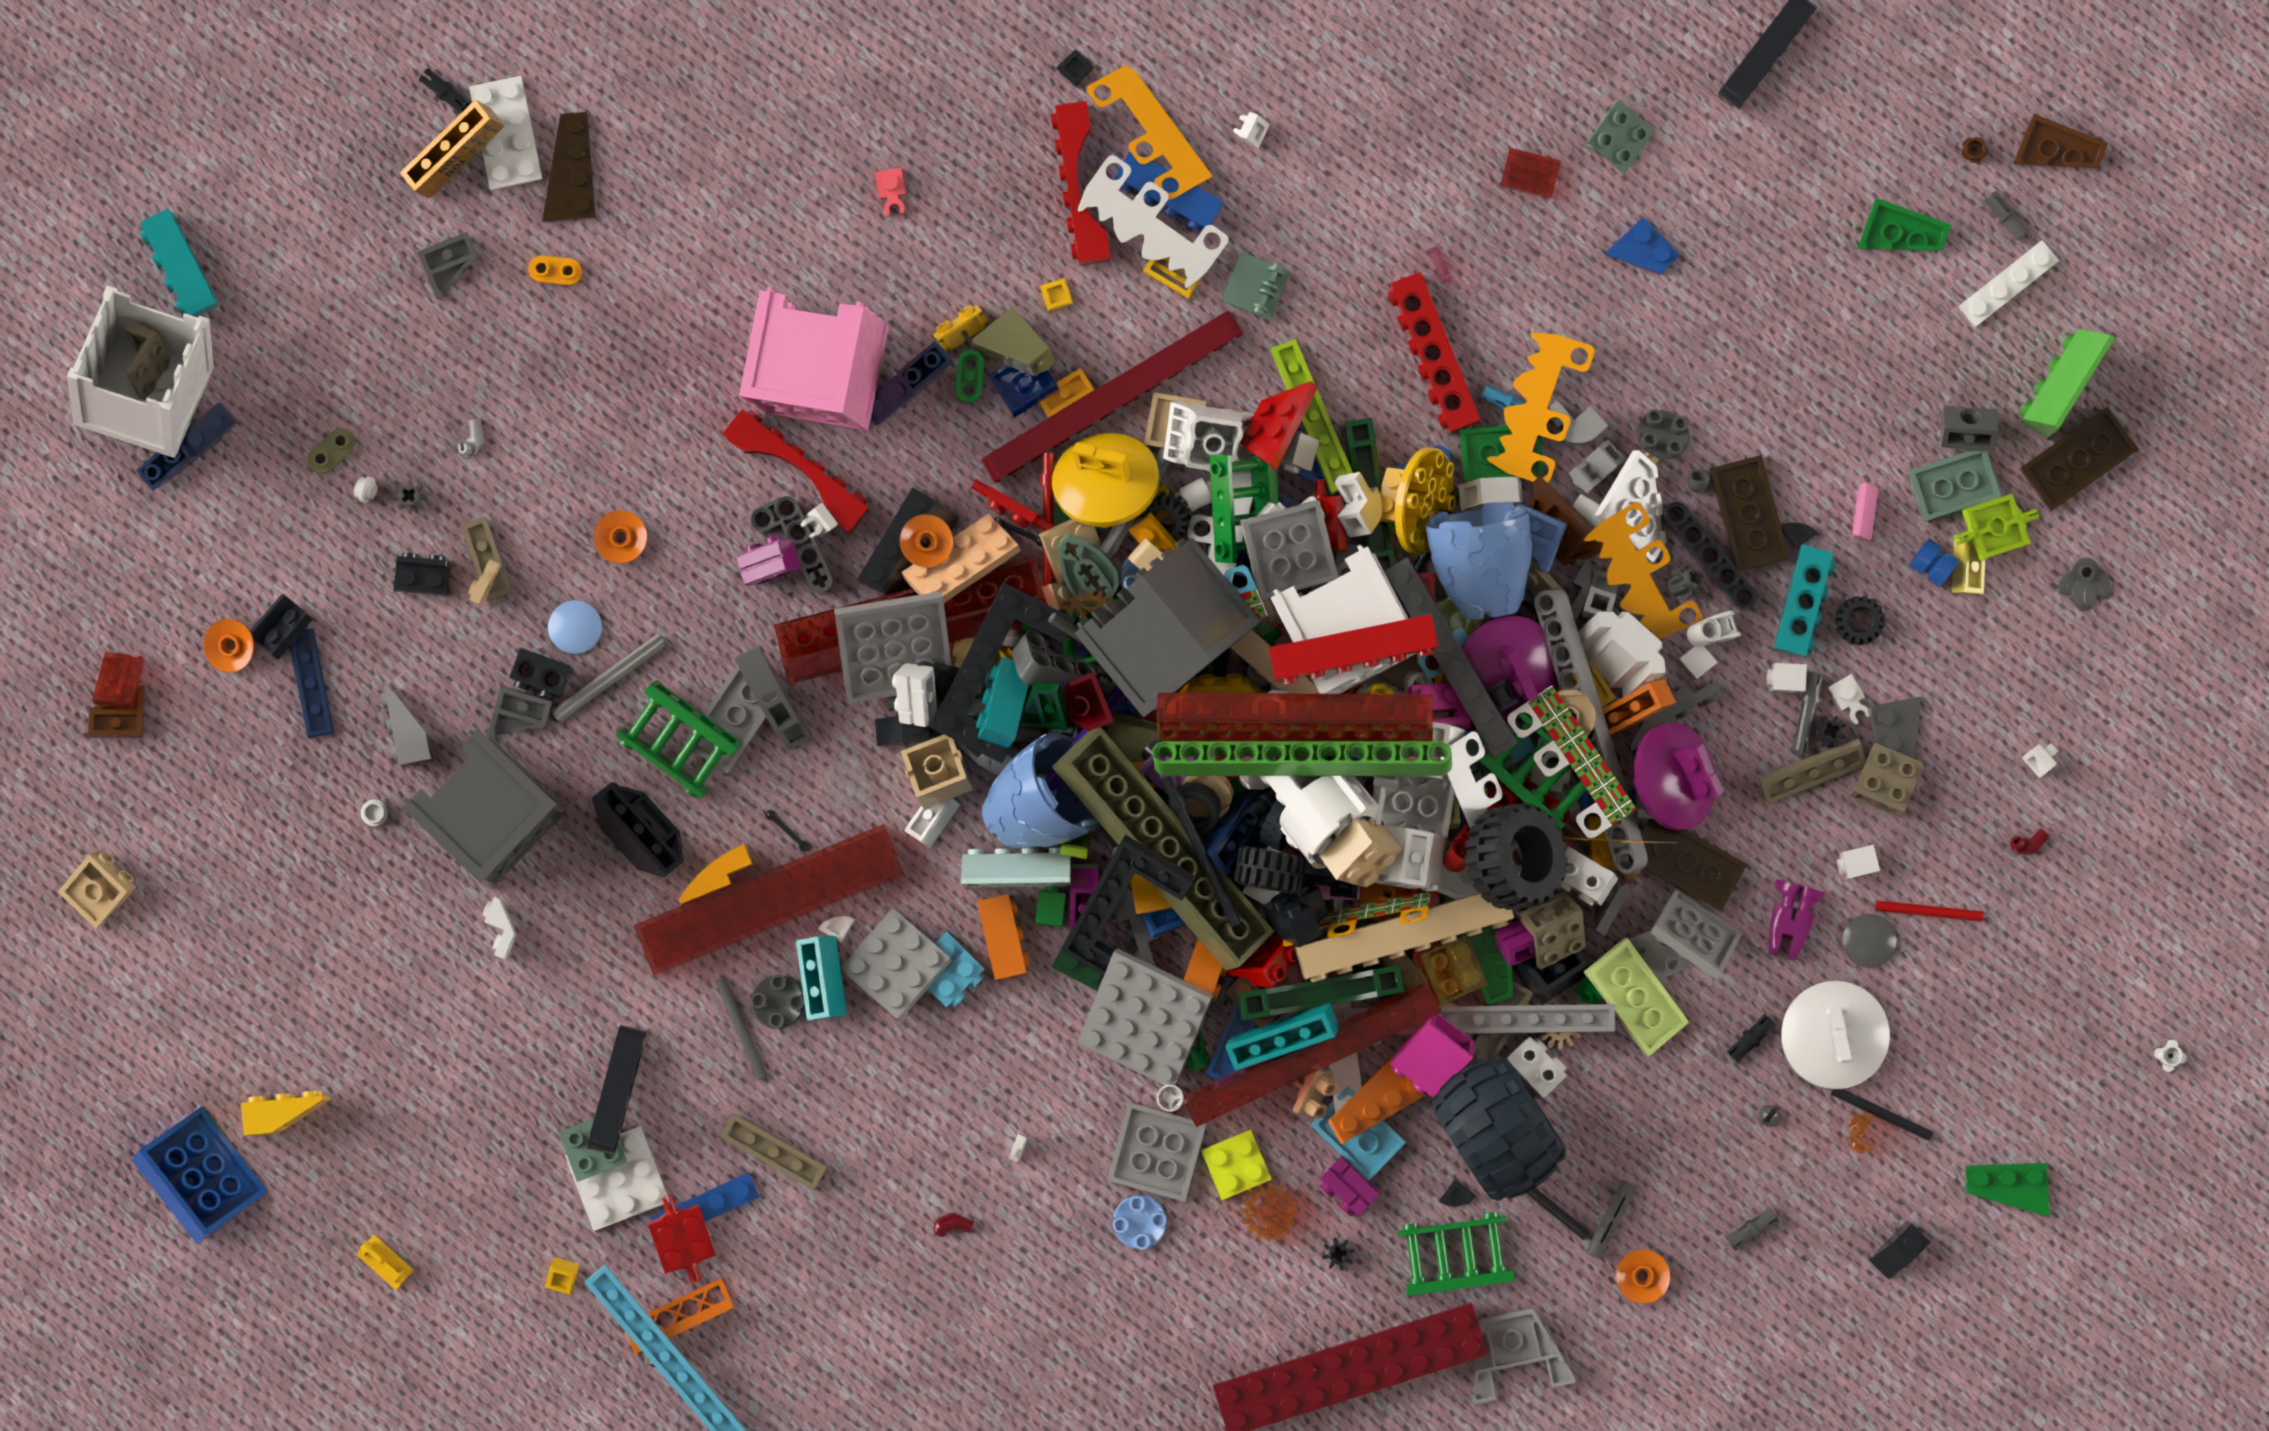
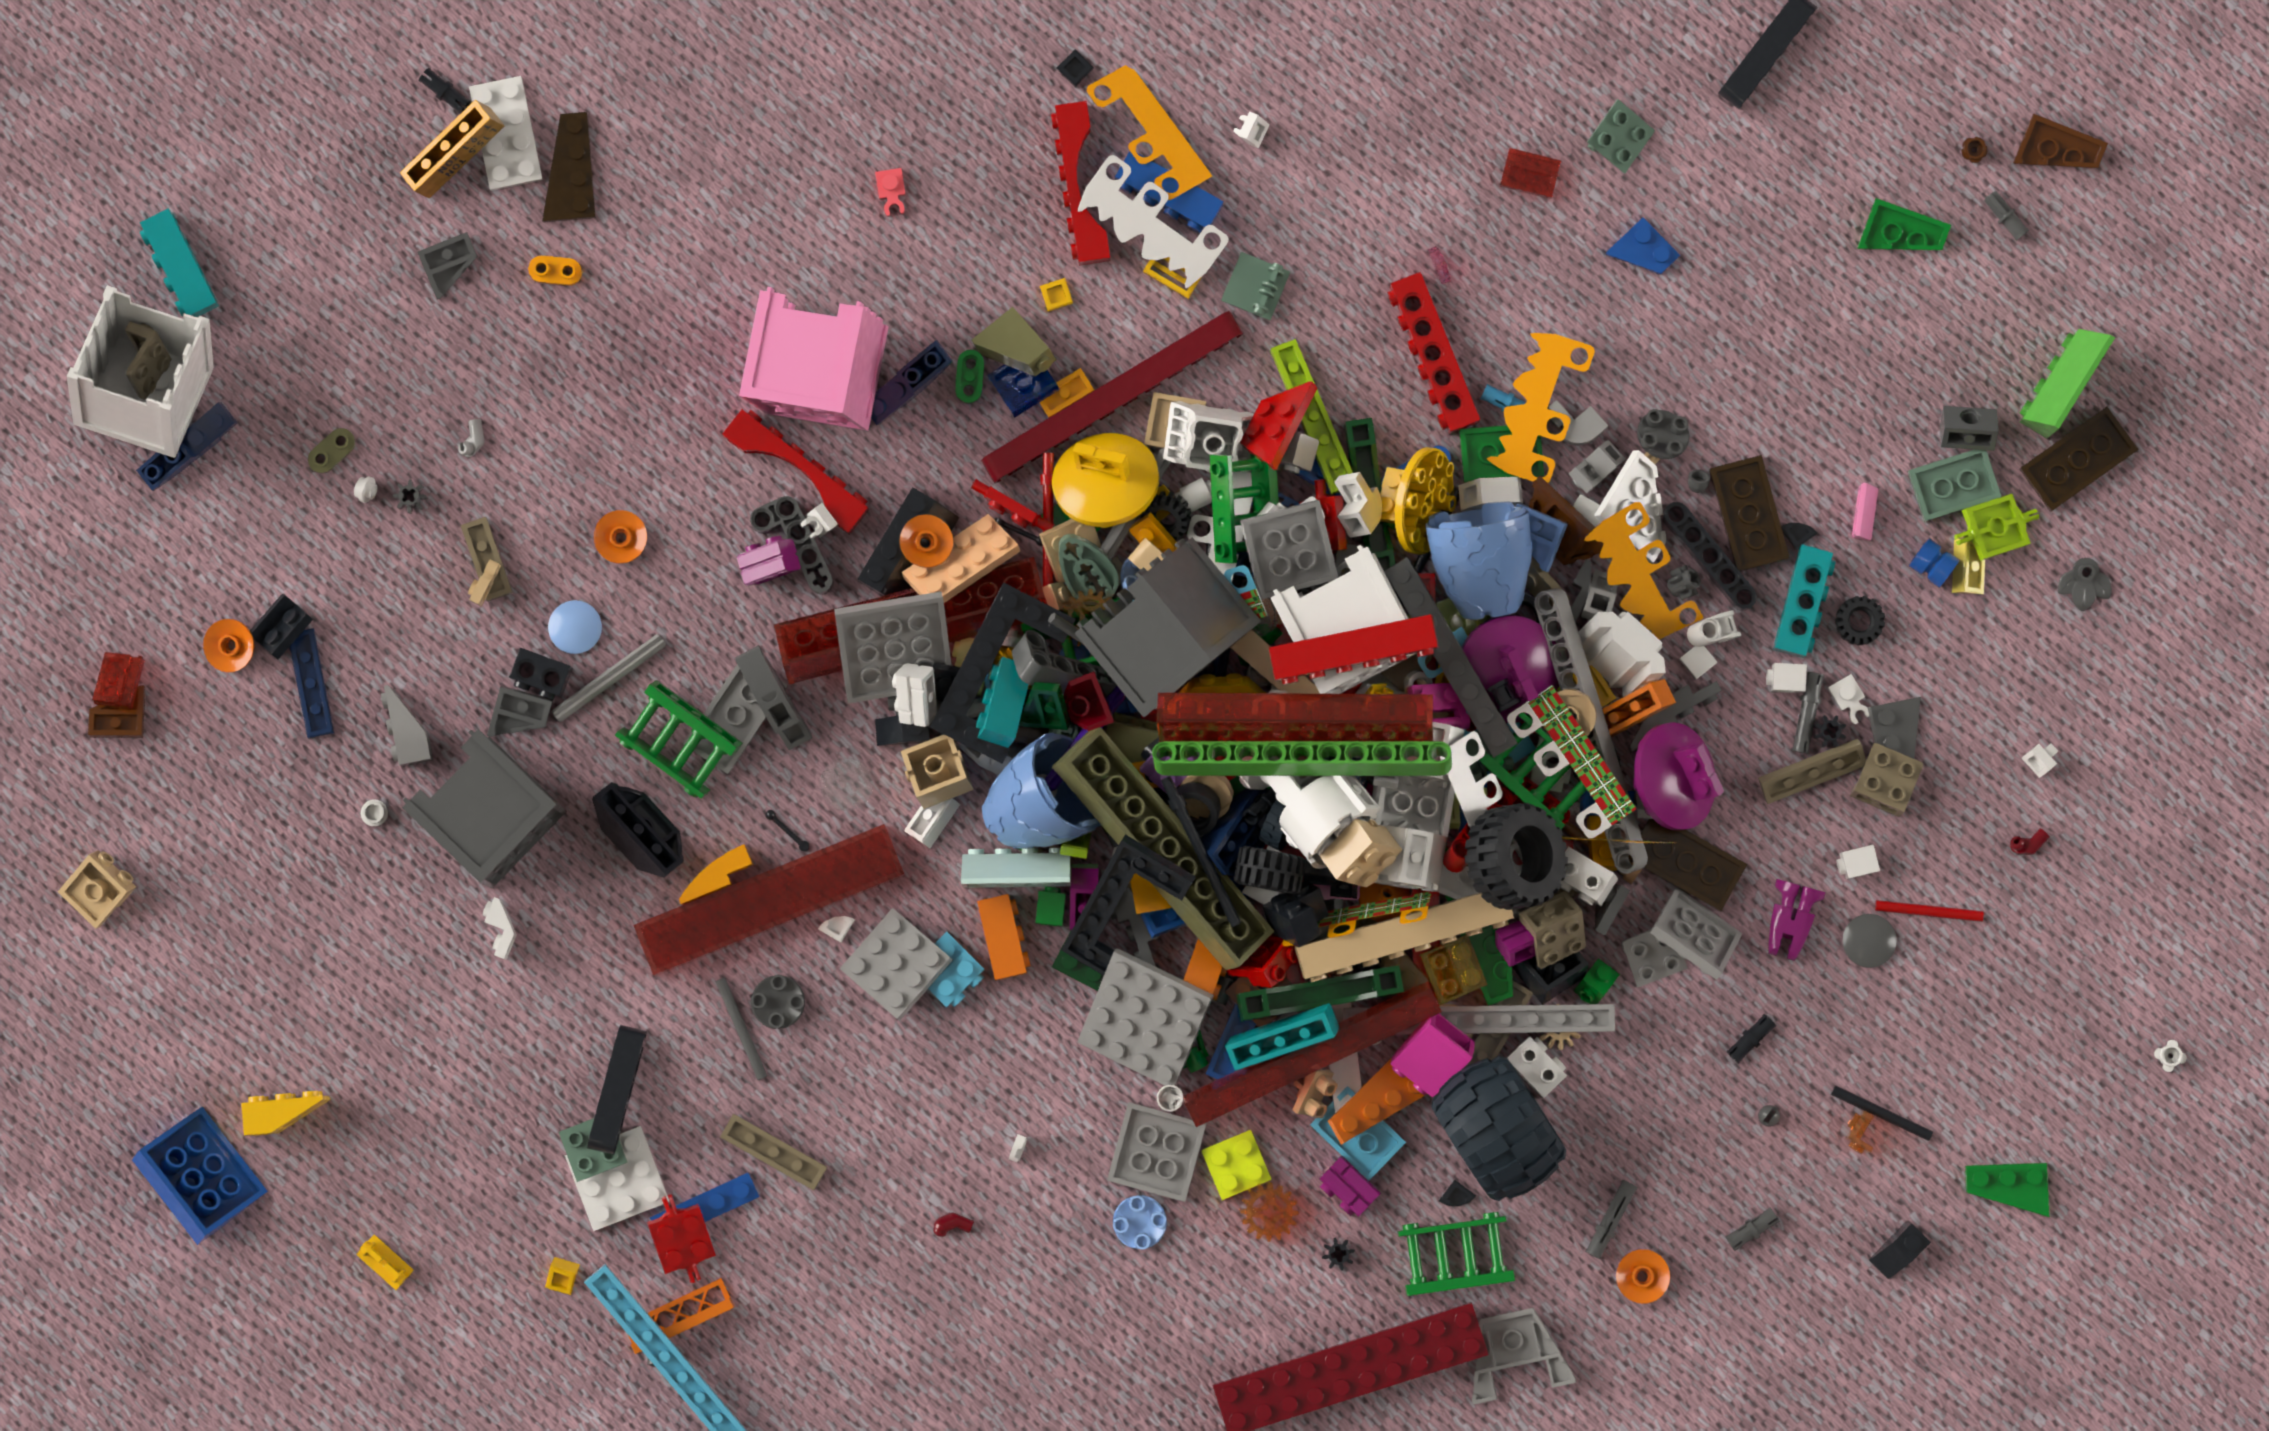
(421, 574): black bracket -> none
(821, 978): teal brick -> none
(951, 331): yellow hinge -> none
(1558, 1213): black bar -> none
(1638, 996): yellowish green plate -> none
(1835, 1035): white bracket -> none
(2008, 283): white plate -> none

